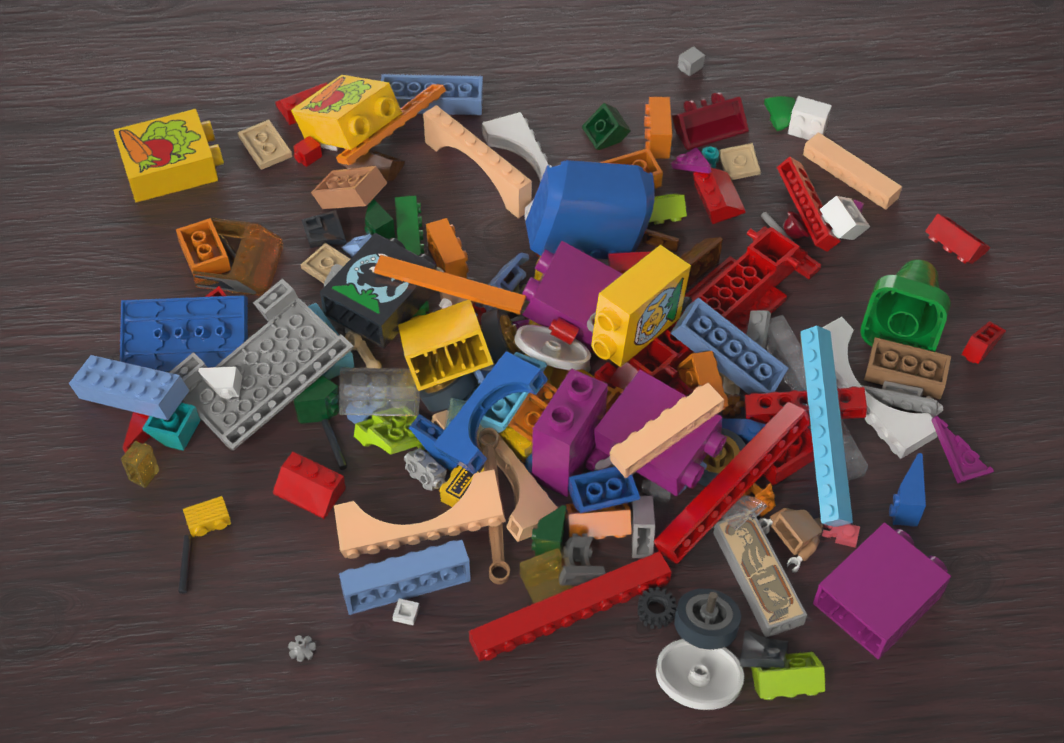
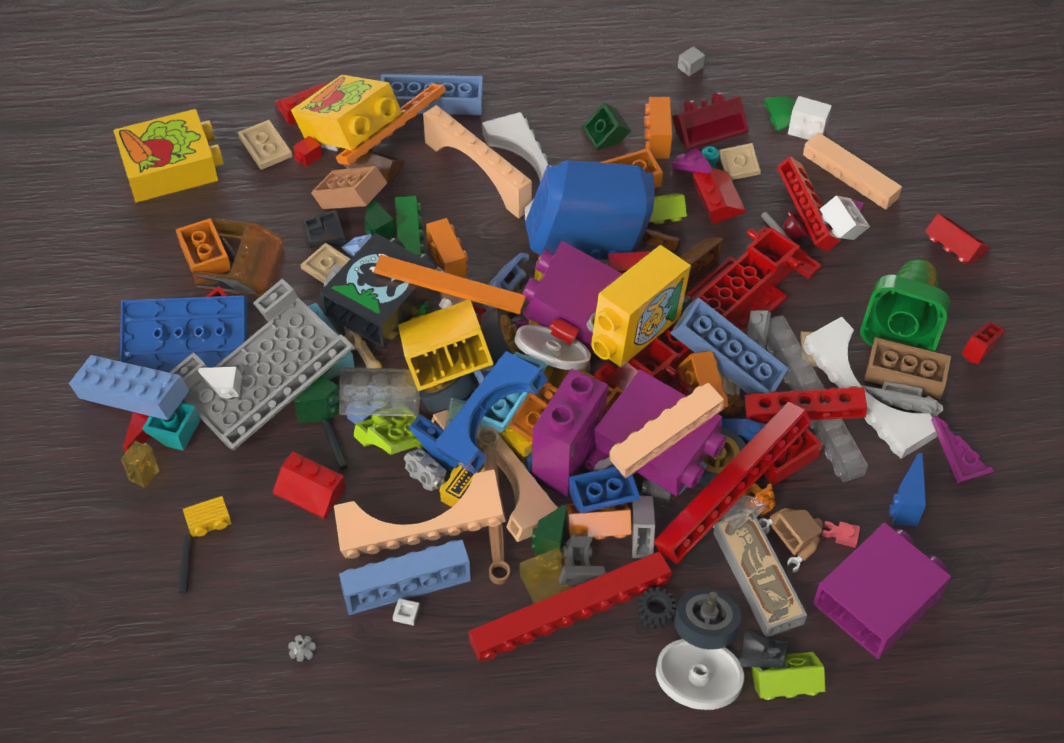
(826, 427): medium azure brick -> none

